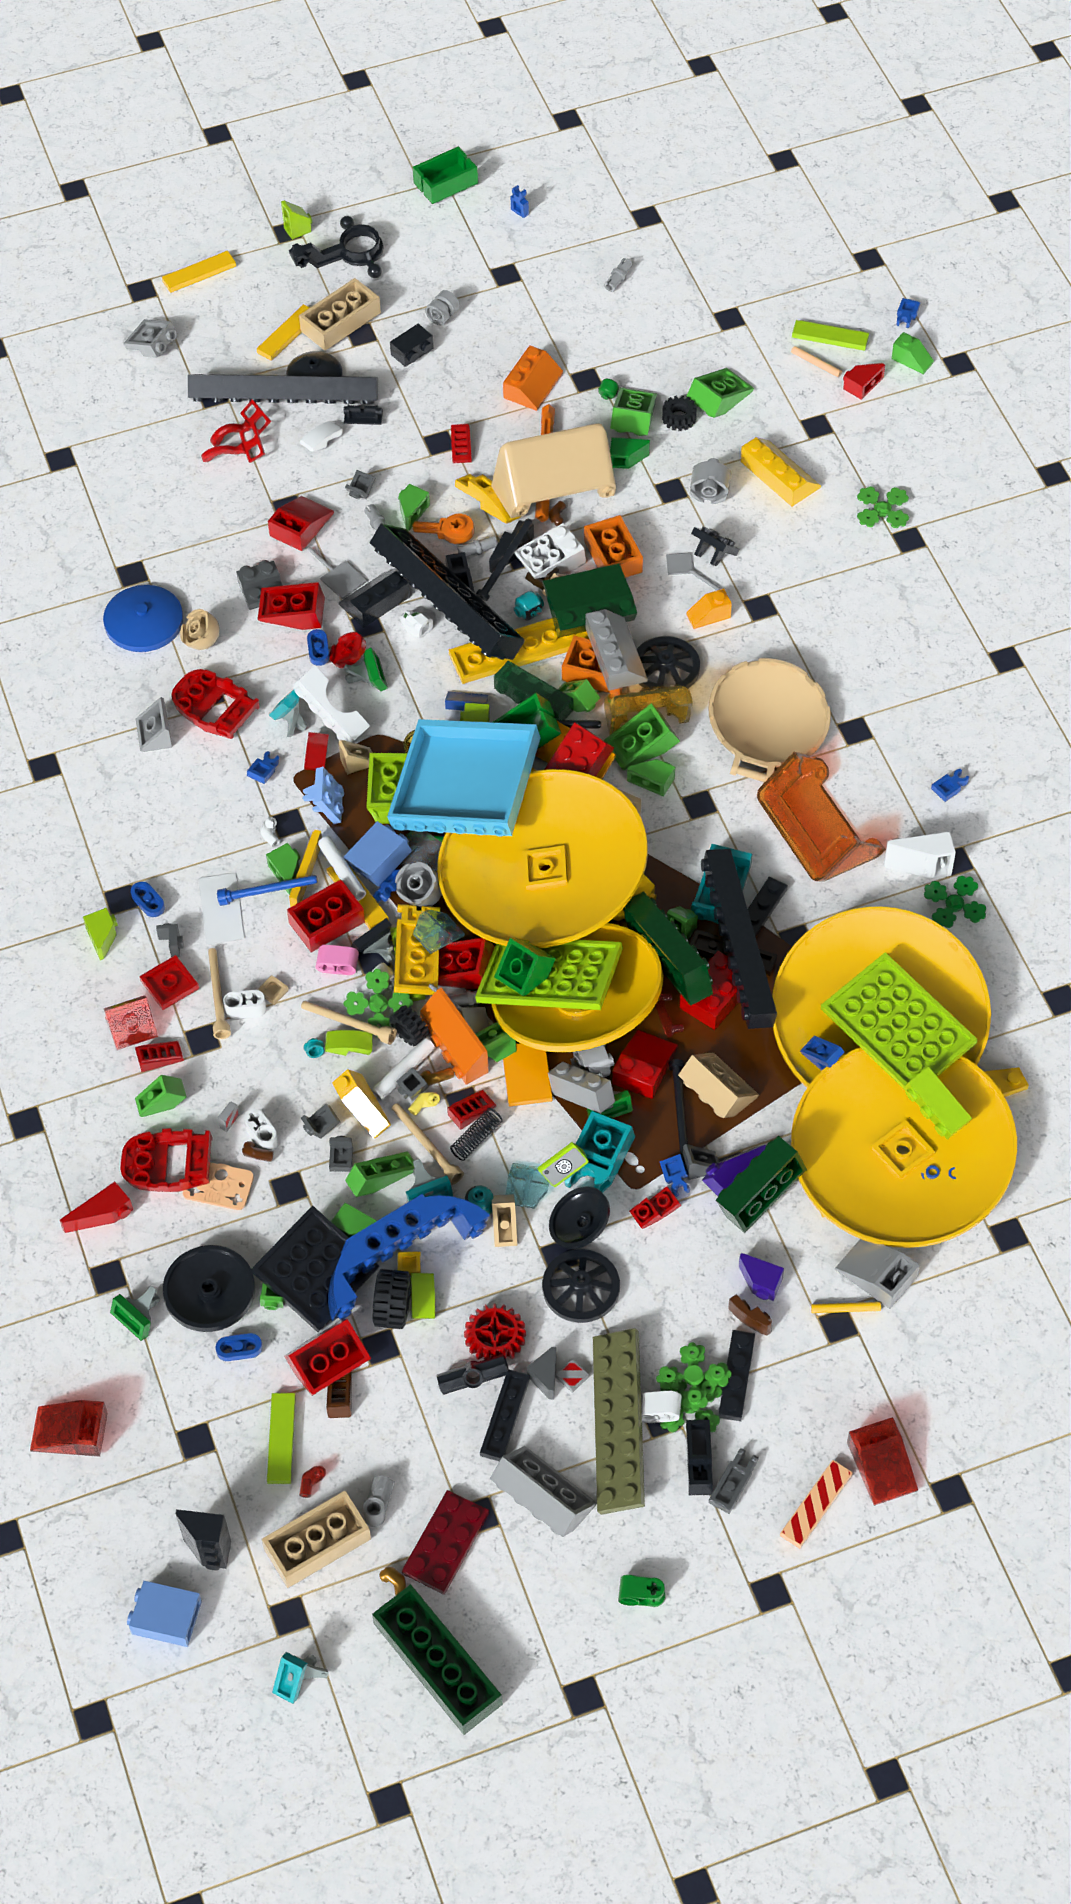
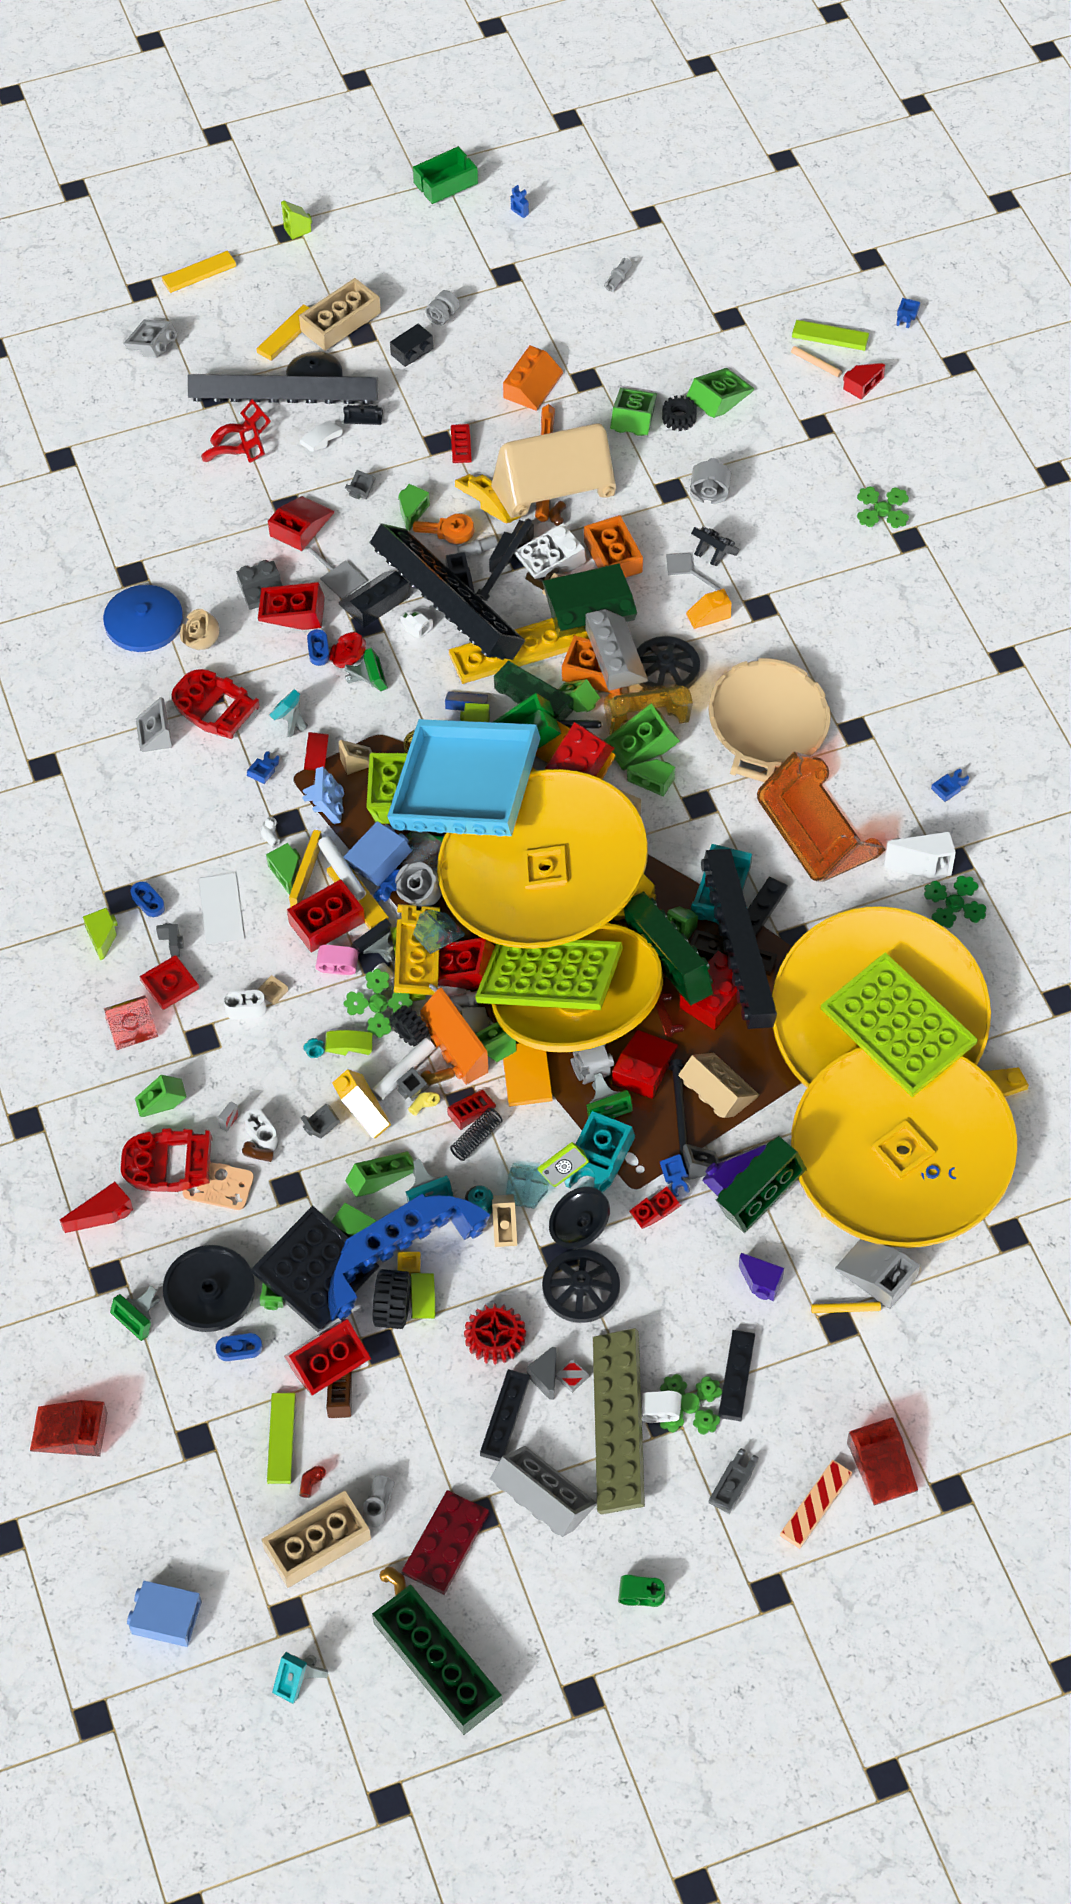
(153, 1063): red slope -> none
(206, 1537): black slope -> none
(221, 1028): tan piece -> none
(226, 896): blue piece -> none
(313, 690): white arch -> none
(318, 258): black piece -> none
(340, 1154): dark grey bracket -> none
(374, 516): light grey pin -> none
(385, 1034): tan piece -> none
(453, 1172): tan piece -> none
(487, 1369): black piece -> none
(523, 966): green slope -> none
(528, 605): teal head -> none
(581, 1087): light grey brick -> none
(608, 389): green piece -> none
(628, 452): green slope -> none
(693, 1376): bright green plant -> none
(699, 1457): black slope -> none
(754, 1318): reddish brown slope -> none
(778, 471): yellow slope -> none
(822, 1052): blue slope -> none
(911, 353): bright green slope -> none
(937, 1103): lime brick -> none

